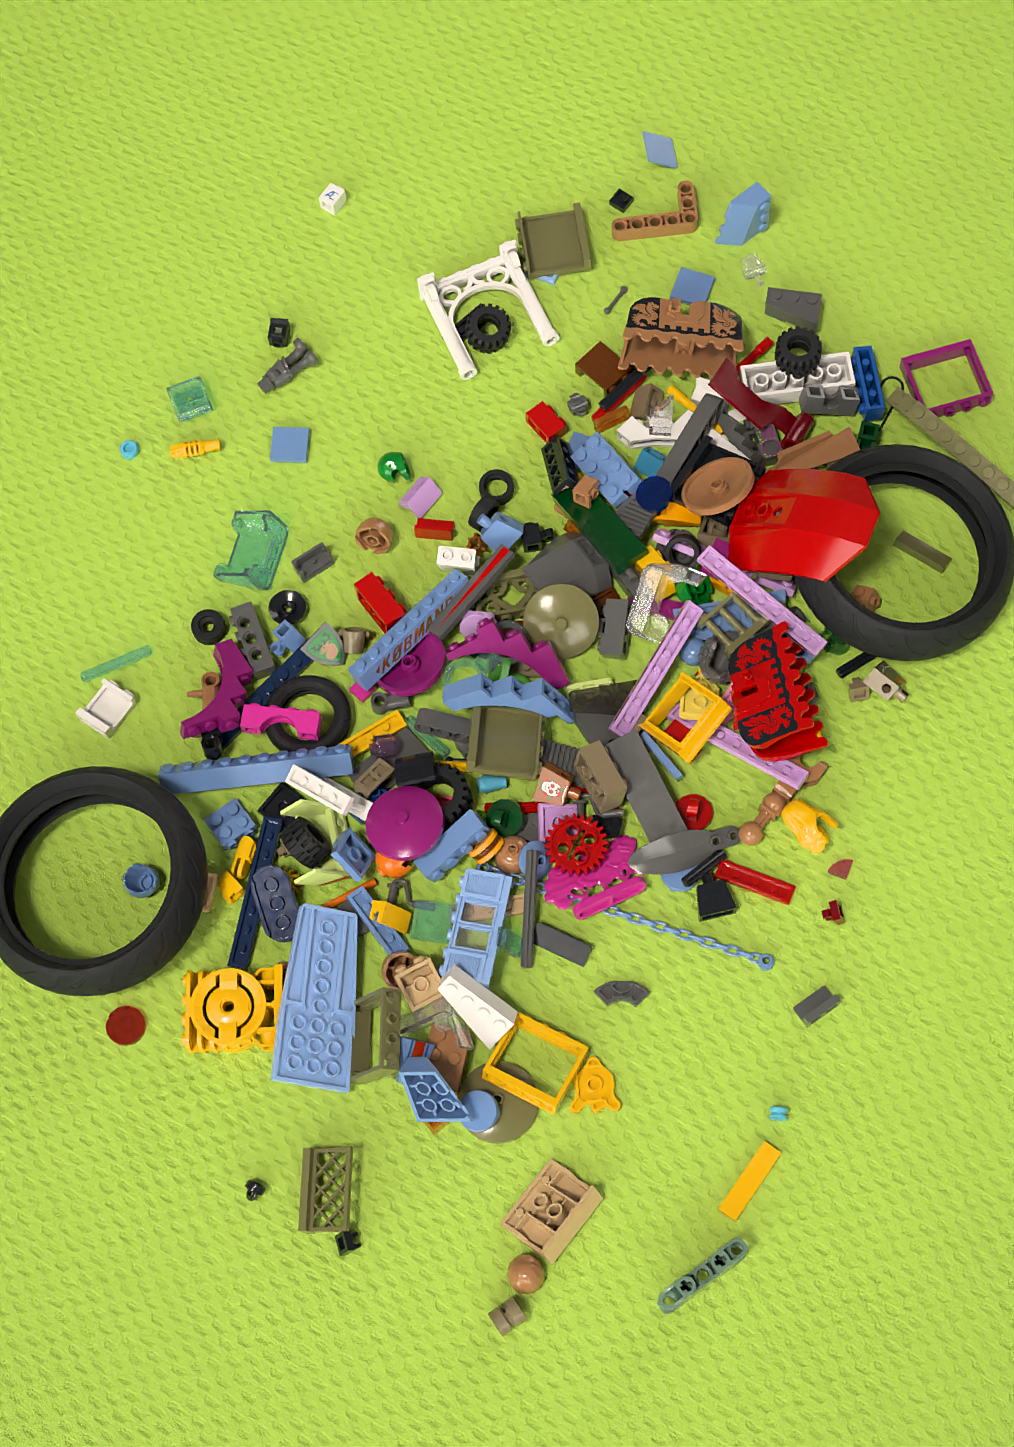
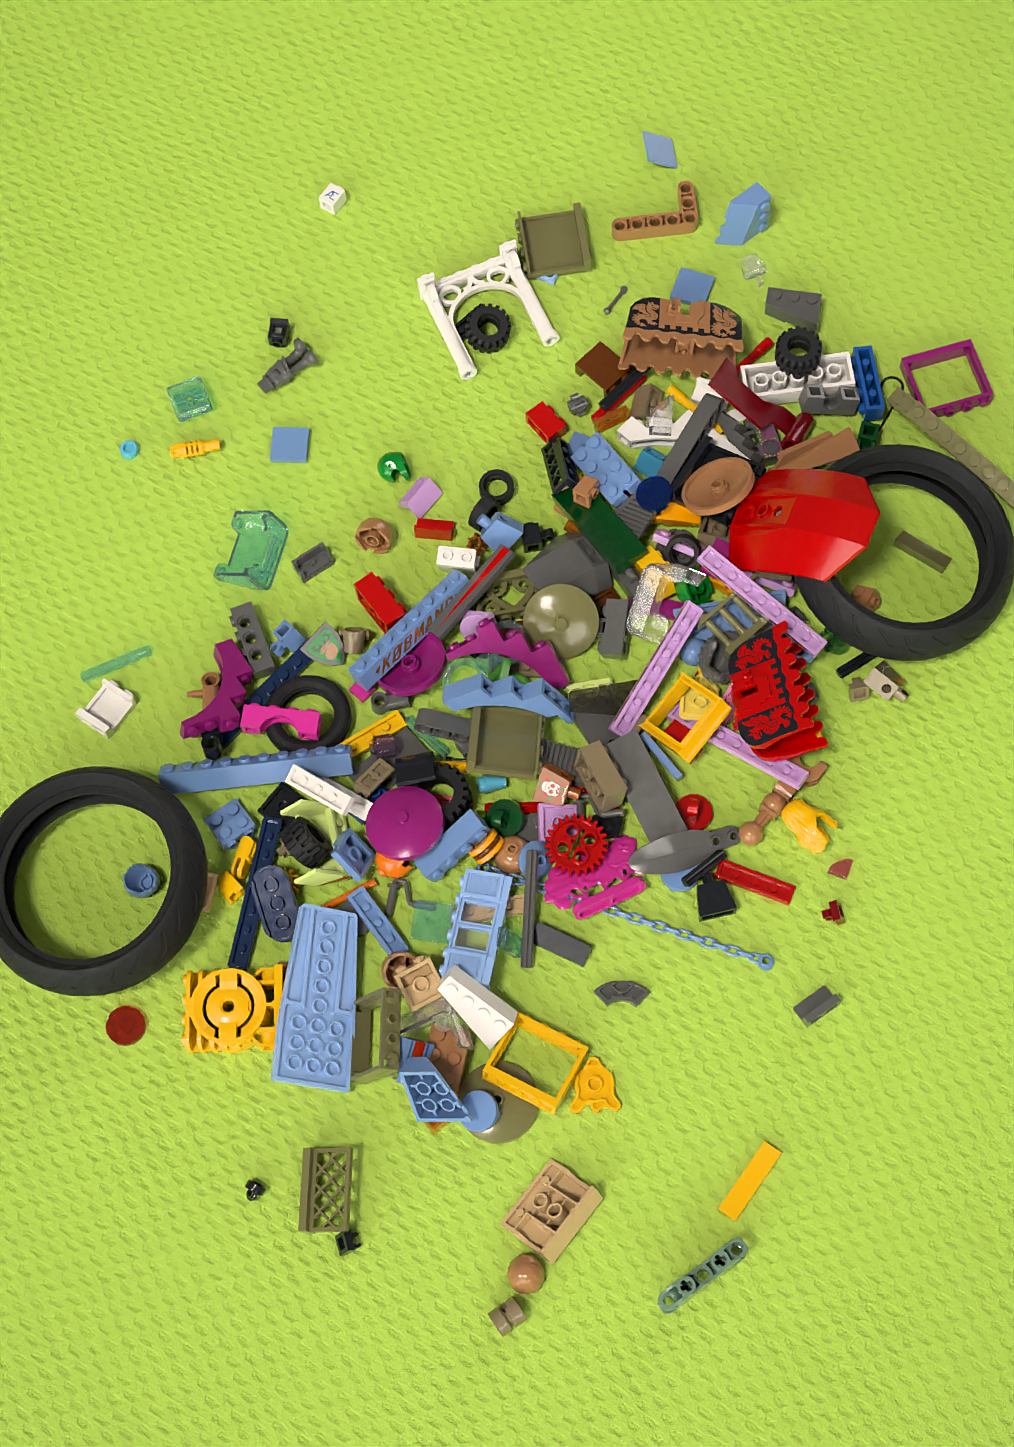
(208, 637): black tyre -> none
(284, 600): black dish -> none
(390, 915): yellow hinge -> none
(621, 200): black tile -> none
(778, 1113): medium azure bush -> none

